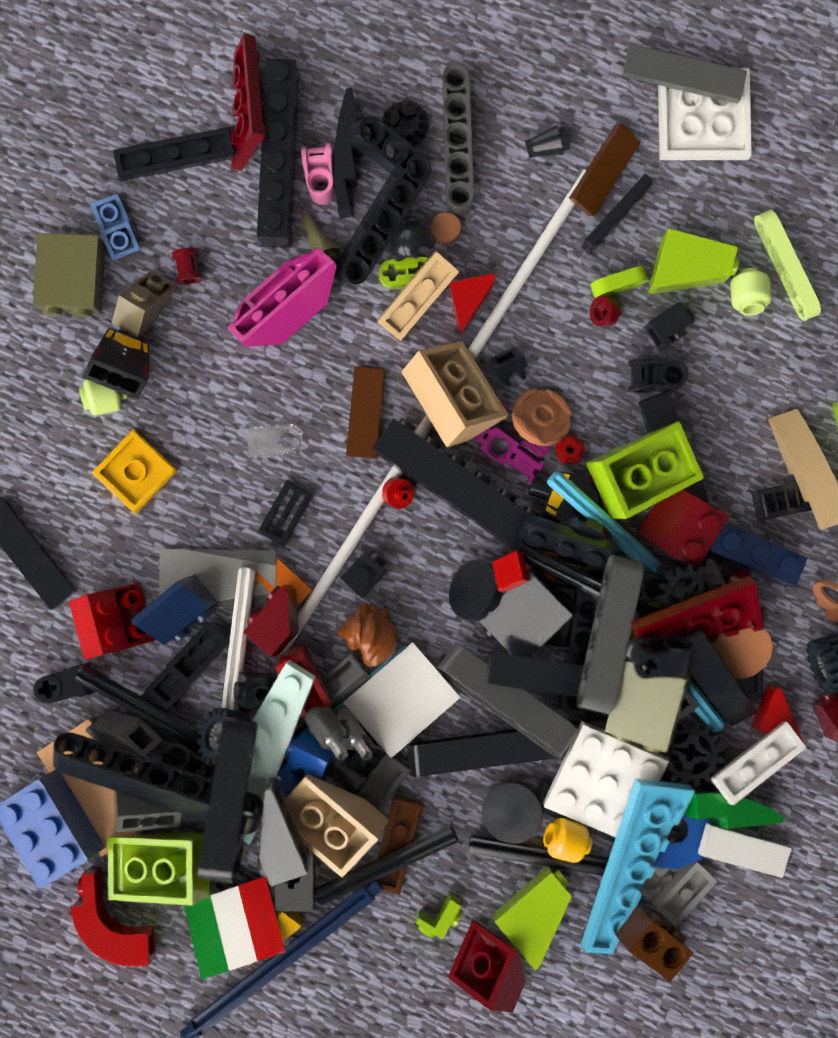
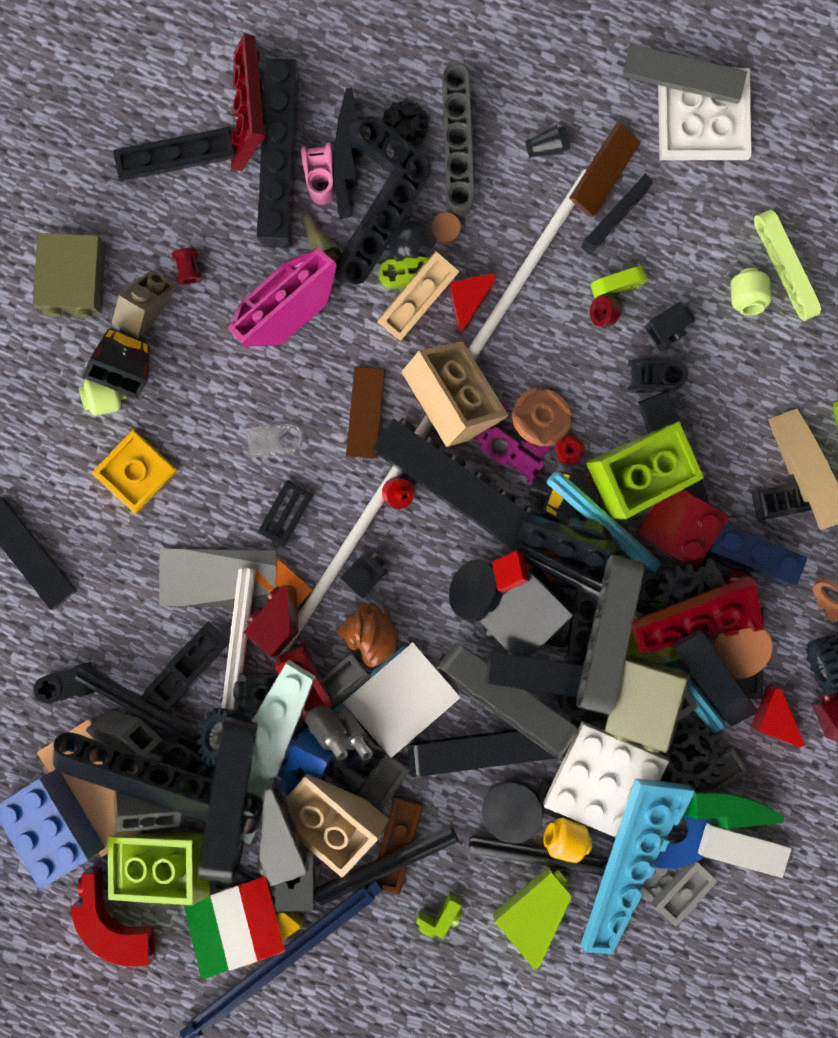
(105, 620): red slope -> none
(115, 227): medium blue slope -> none
(176, 610): dark blue slope -> none
(488, 969): dark red slope -> none
(507, 364): black tile -> none
(654, 943): reddish brown brick -> none
(664, 656): black piece -> none
(691, 262): lime slope -> none
(758, 763): white plate -> none

